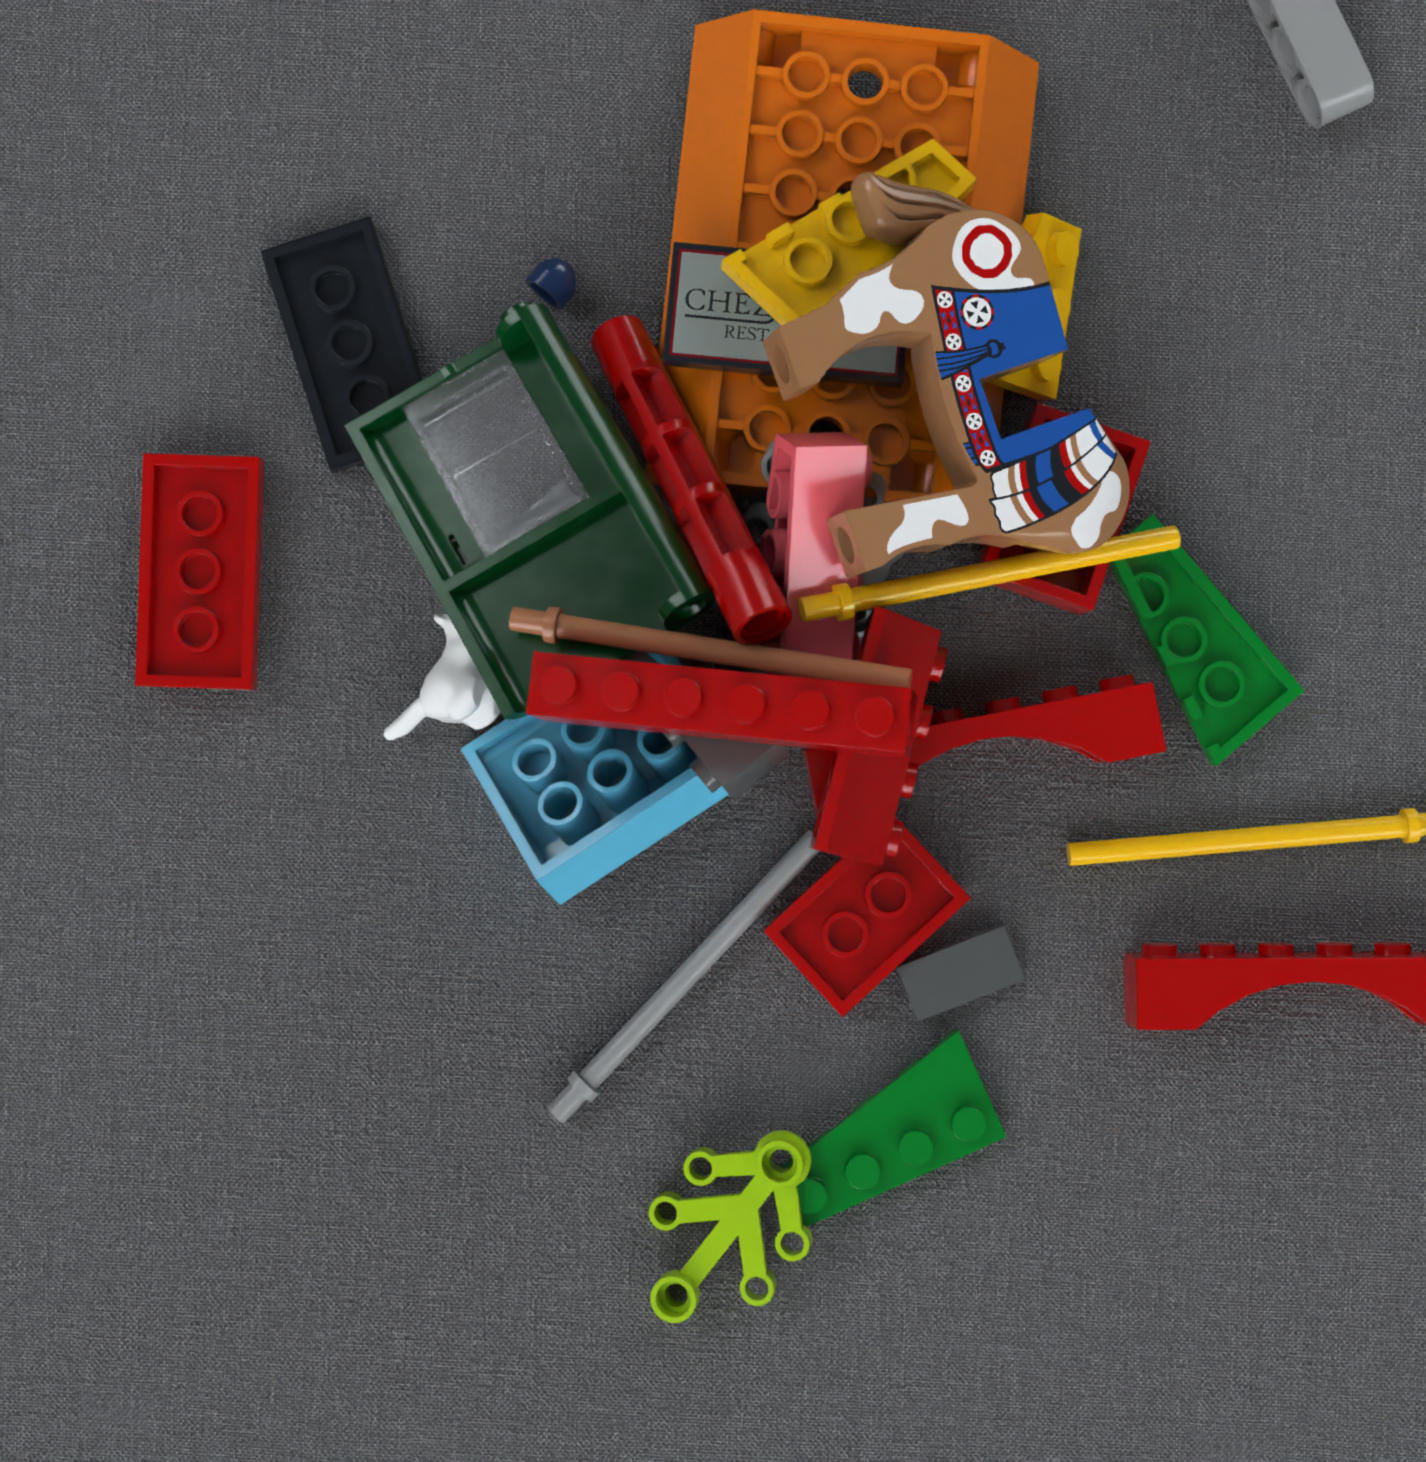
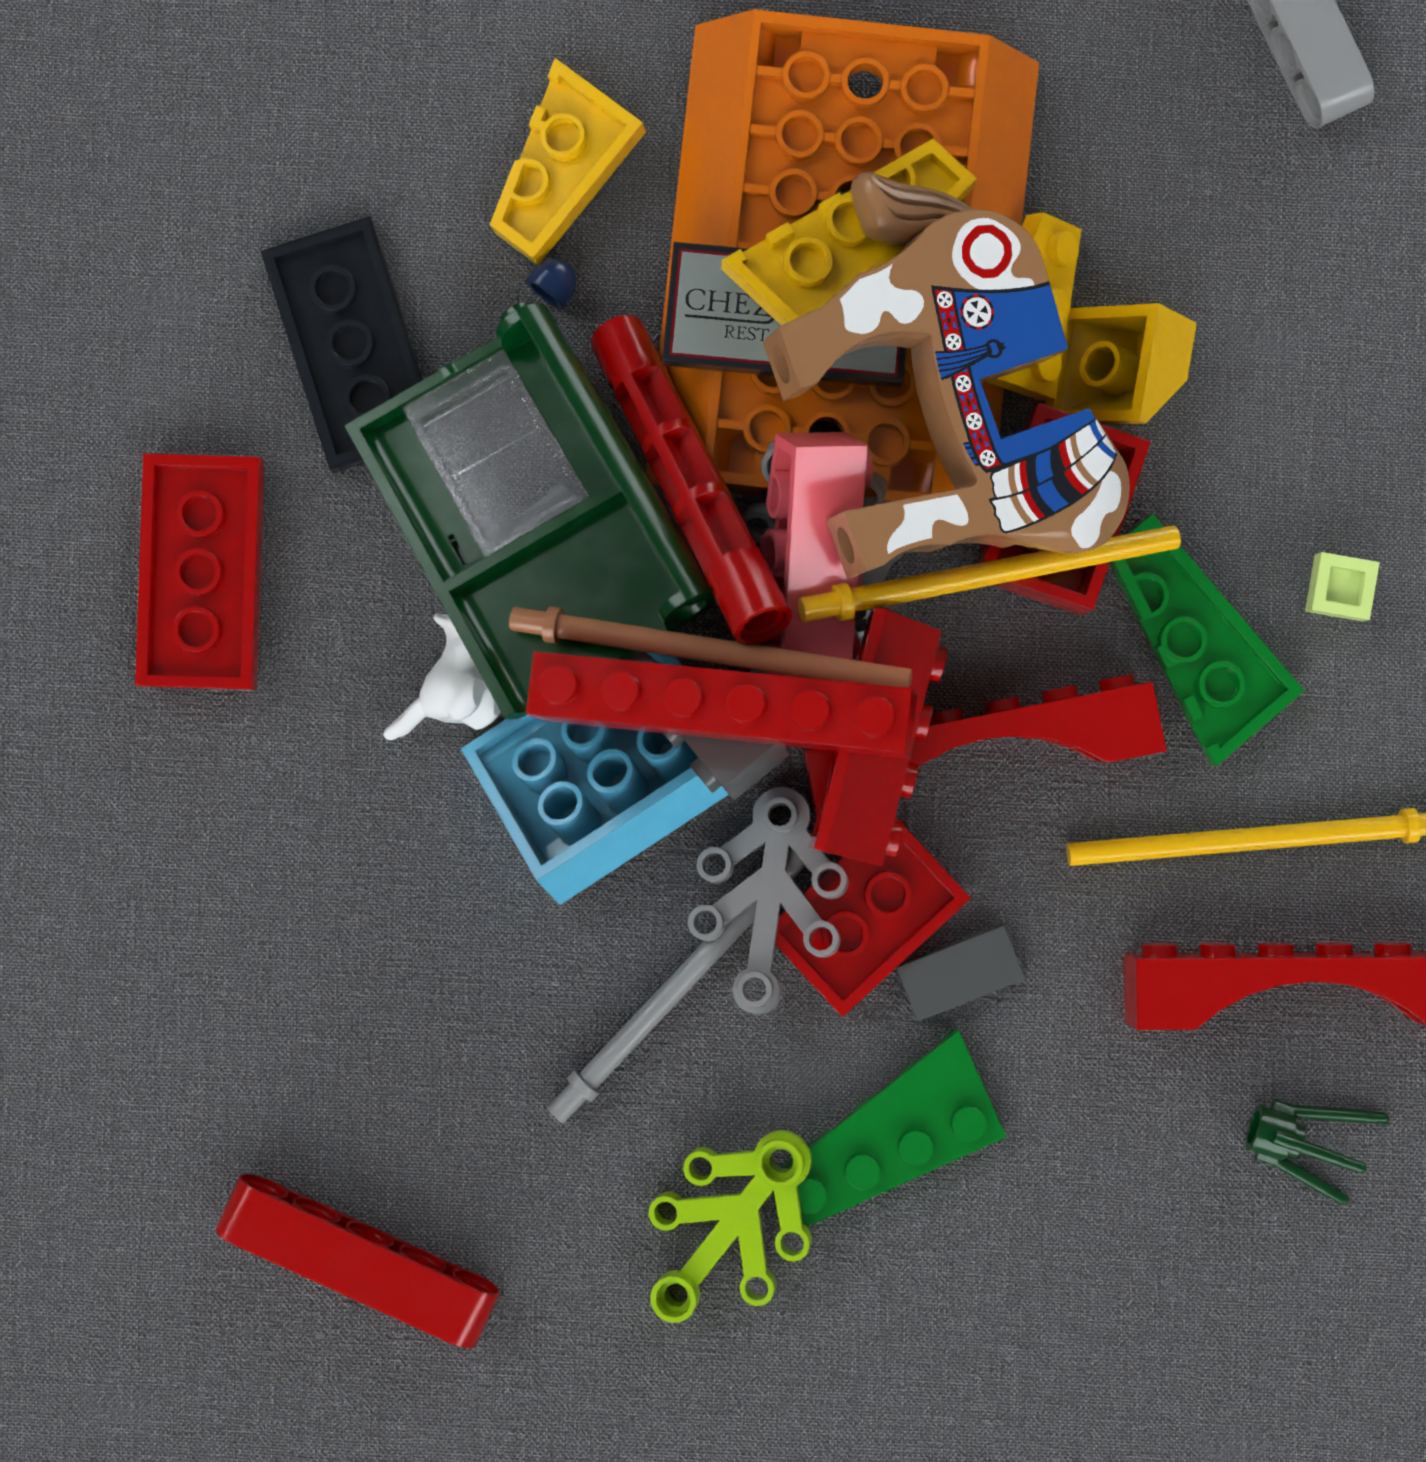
(357, 1260): none -> red beam
(568, 157): none -> yellow wing
(769, 888): none -> light grey plant
(1123, 361): none -> yellow slope
(1277, 1136): none -> dark green plant
(1342, 586): none -> yellowish green tile

